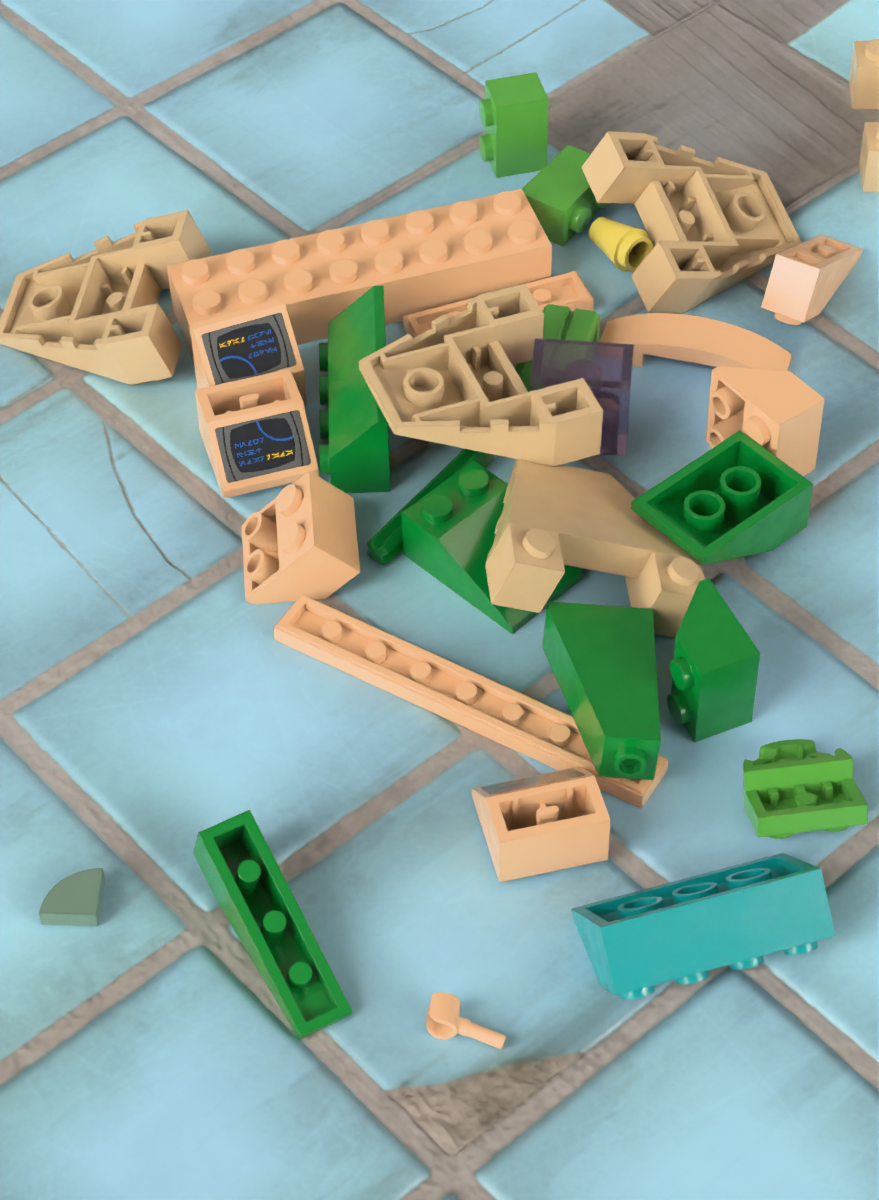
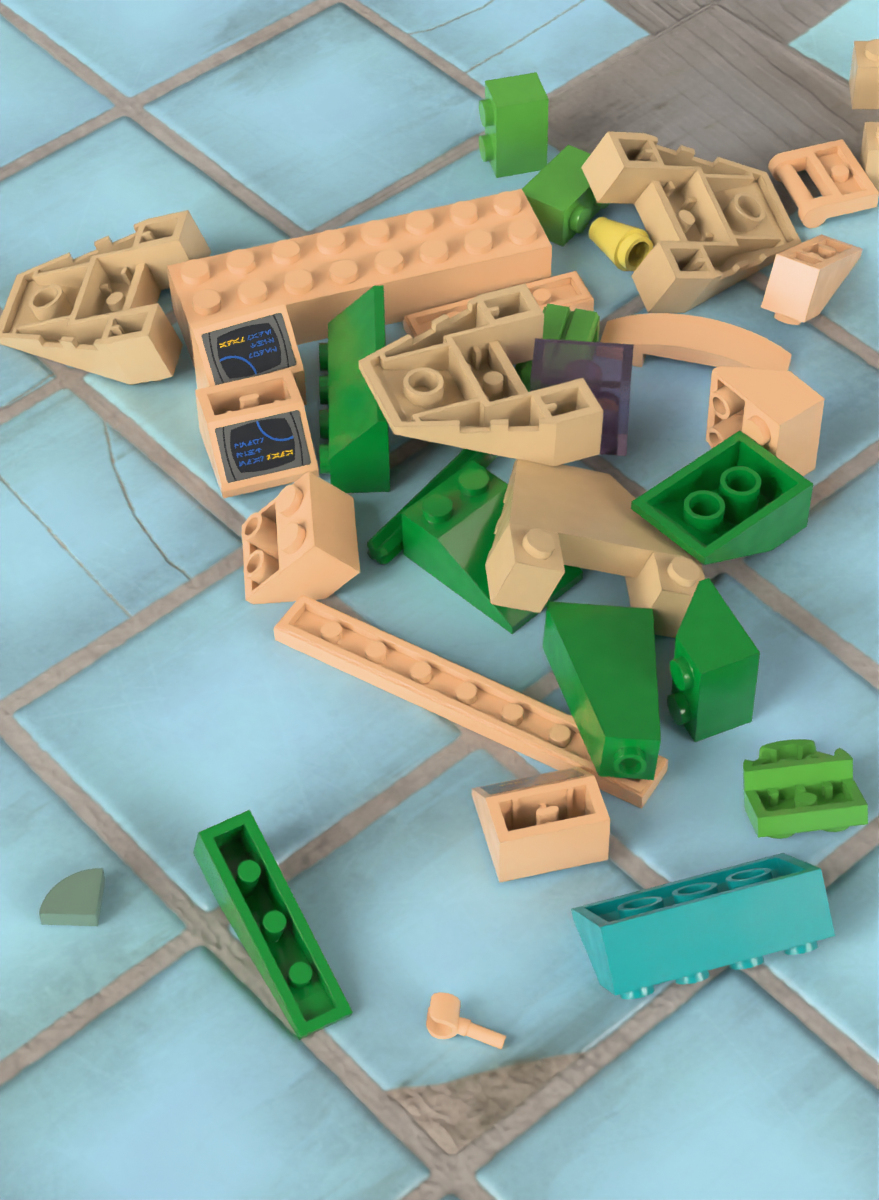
(836, 175): none -> light nougat plate

